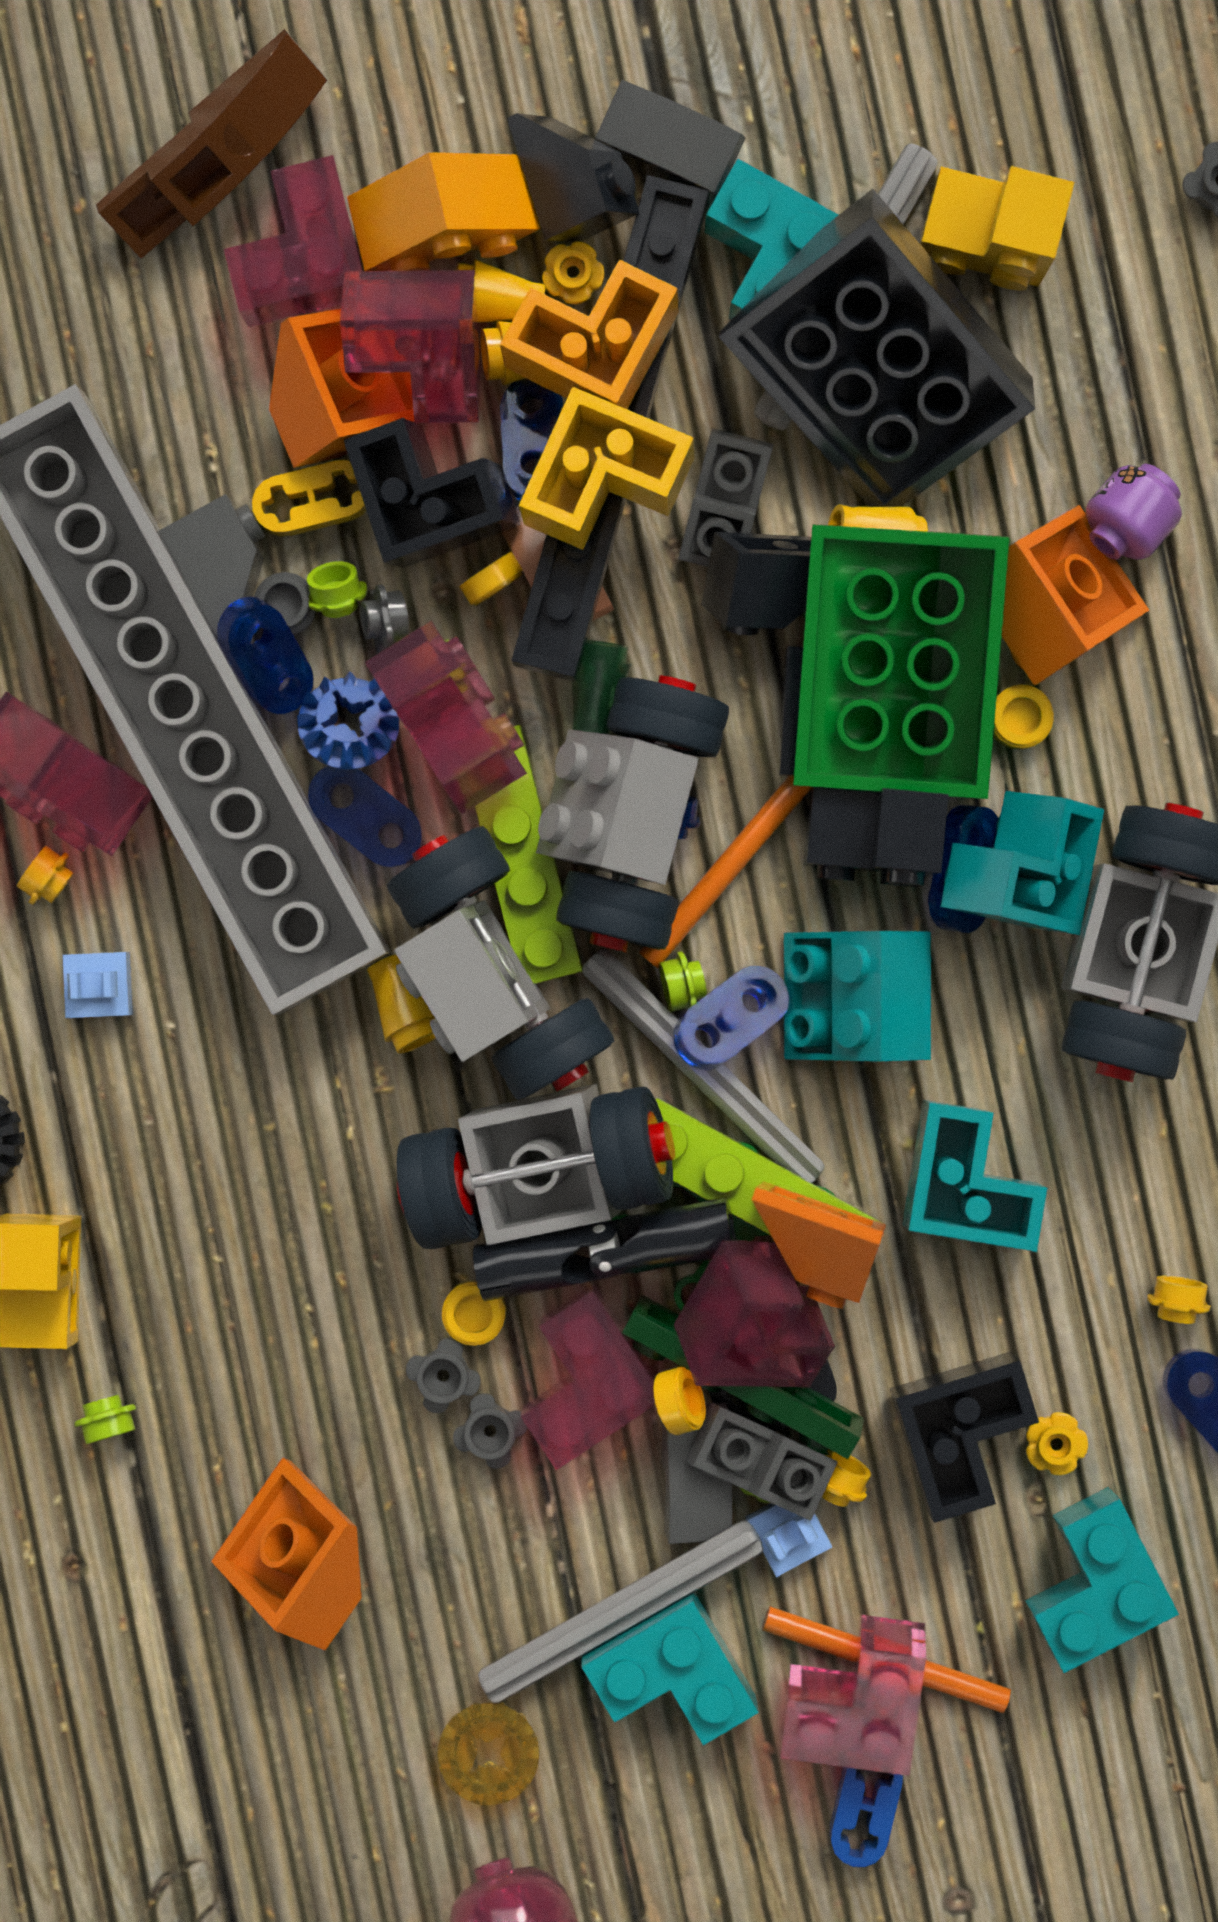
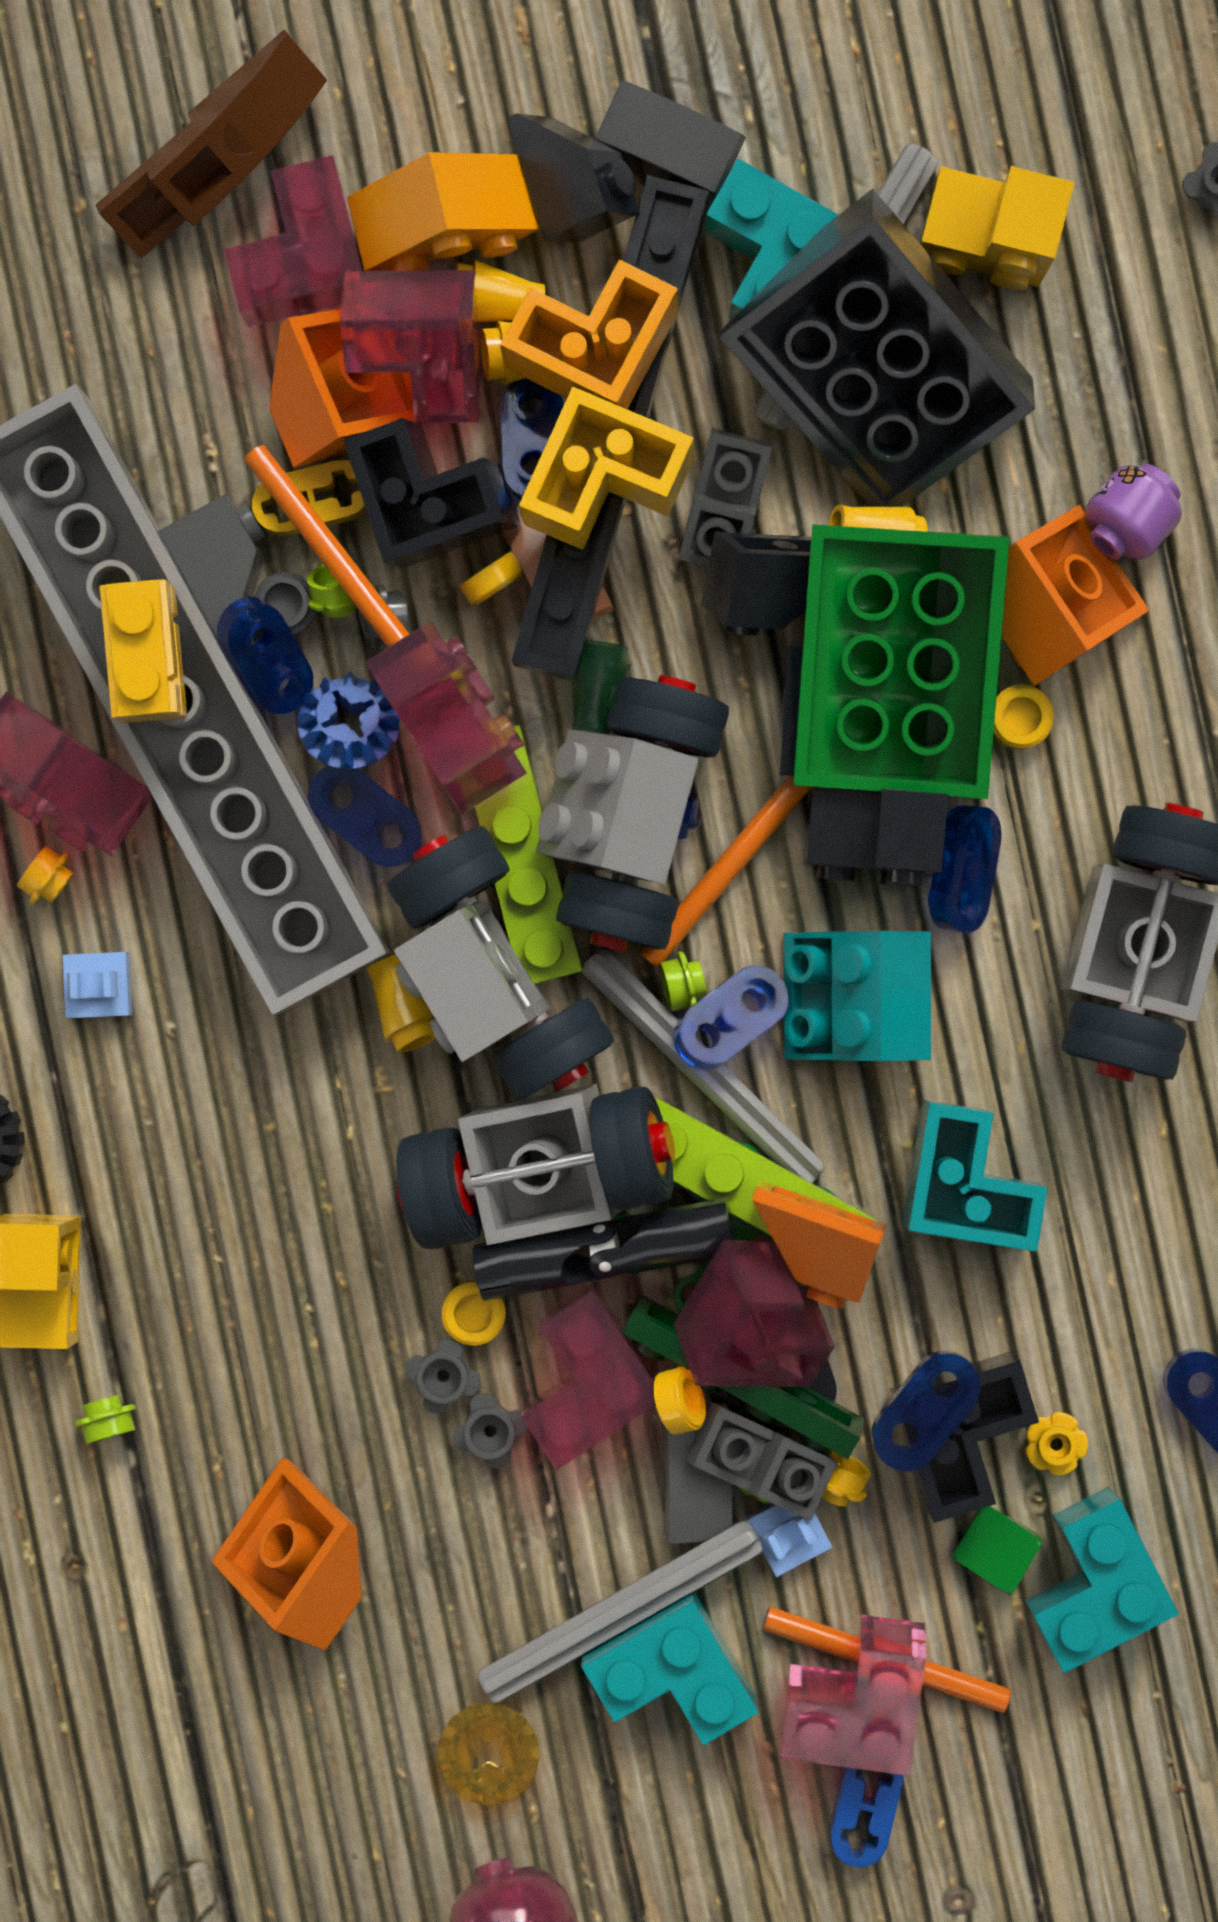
(143, 651): none -> yellow brick
(325, 545): none -> orange bar
(576, 289): yellow plate -> none
(930, 1413): none -> clear blue plate
(997, 1548): none -> green slope
(1037, 866): teal brick -> none
(1179, 1299): yellow plate -> none

